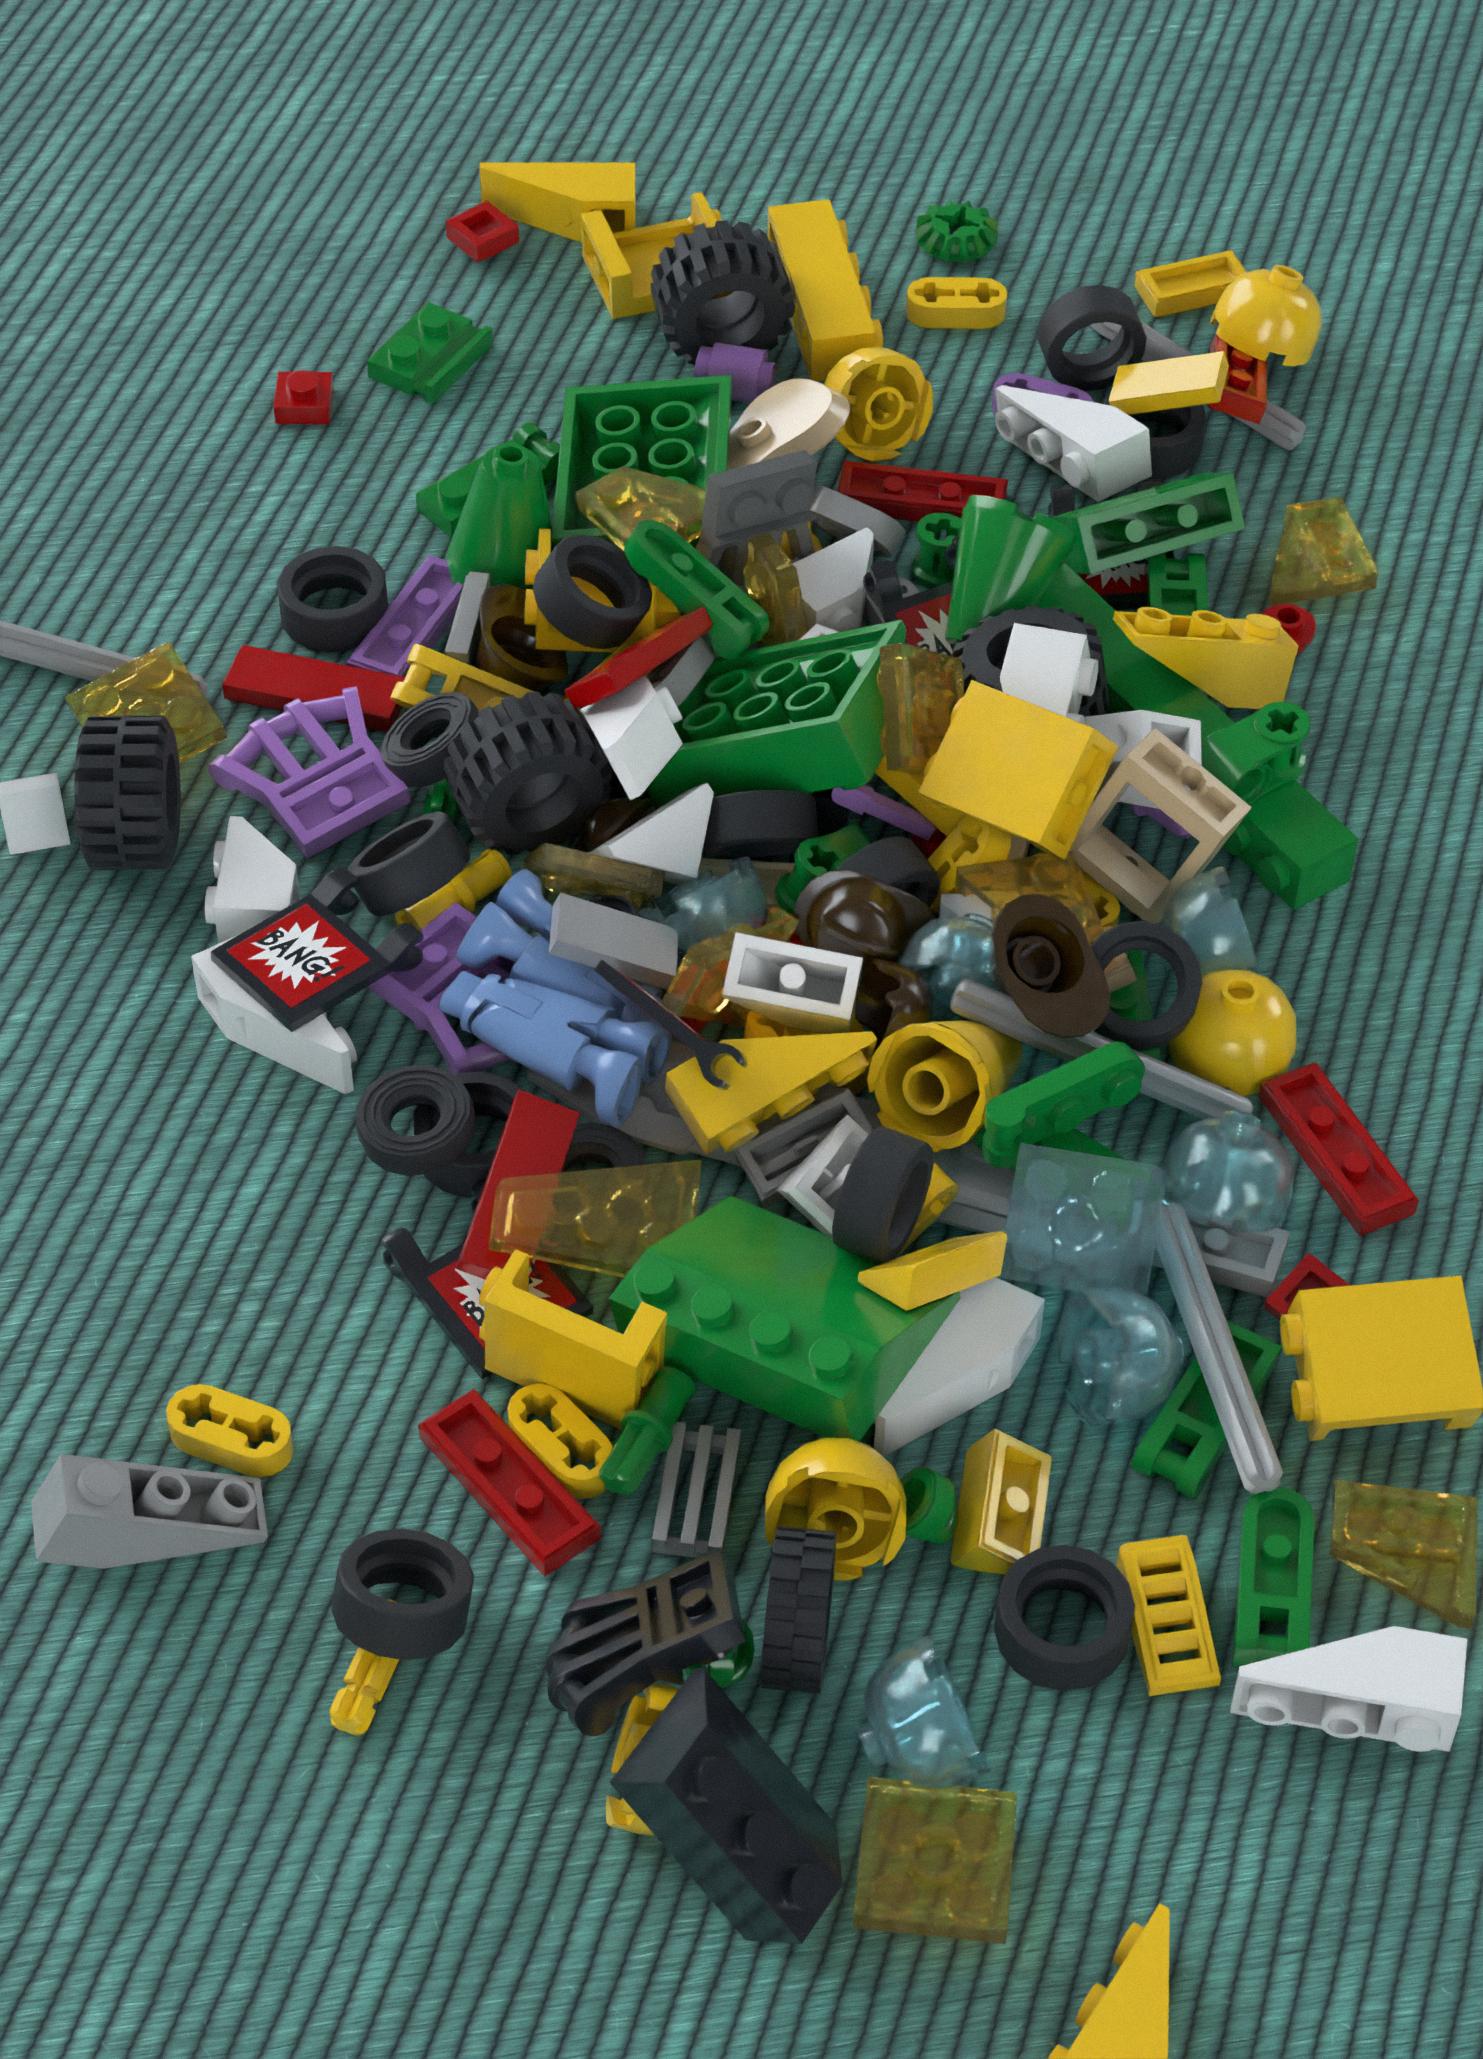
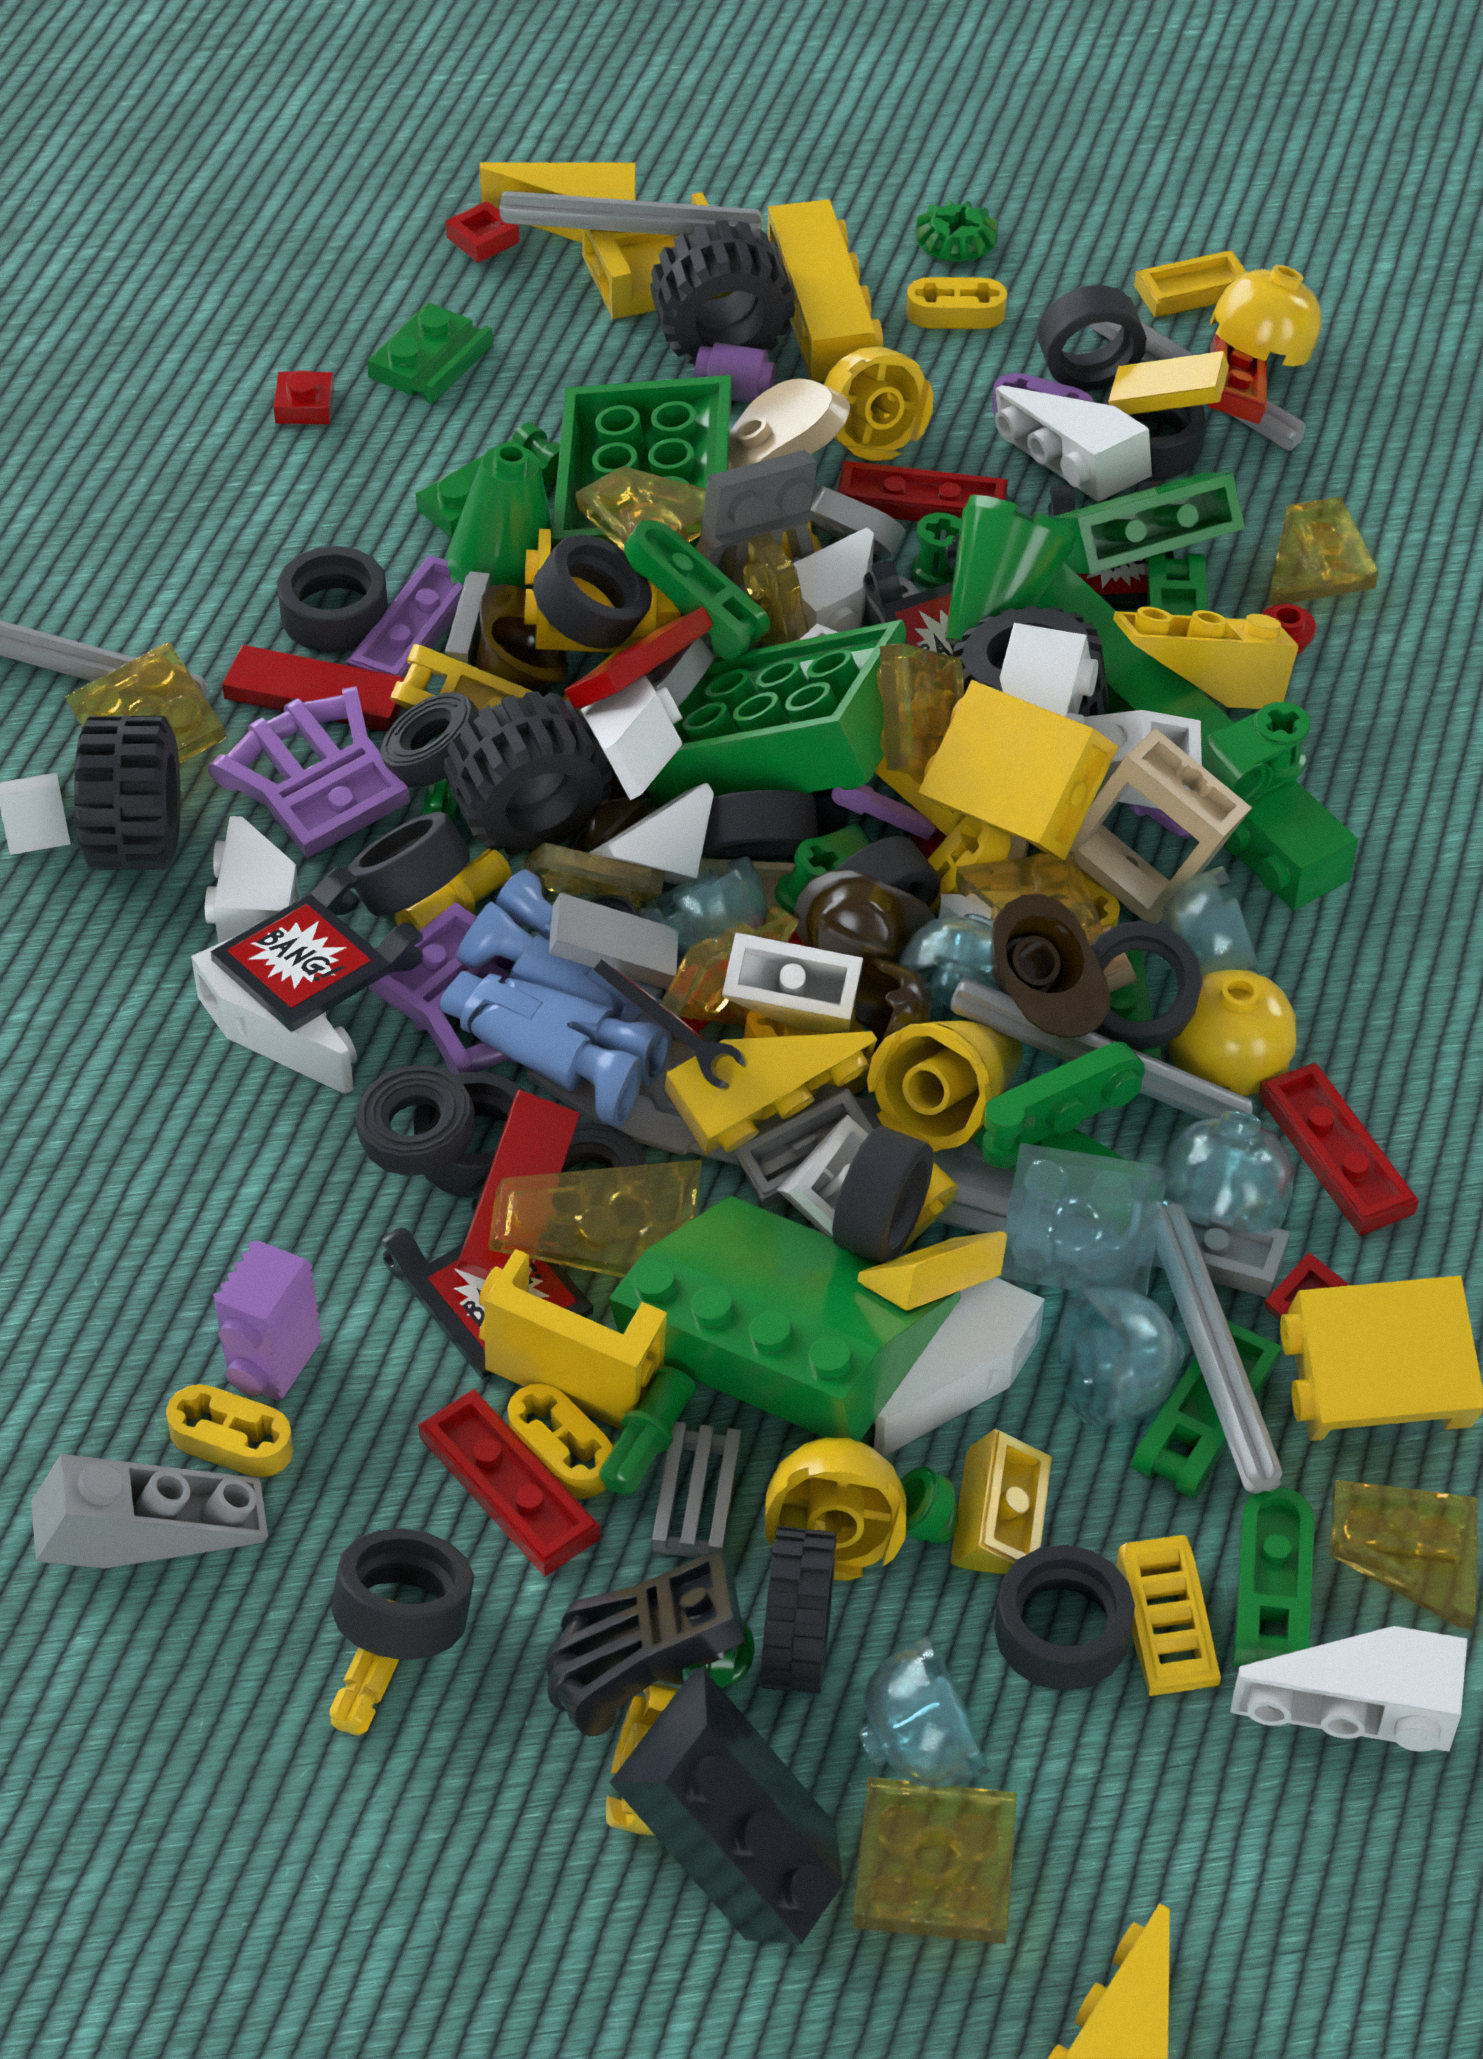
(267, 1320): none -> medium lavender brick
(618, 214): none -> light grey axle

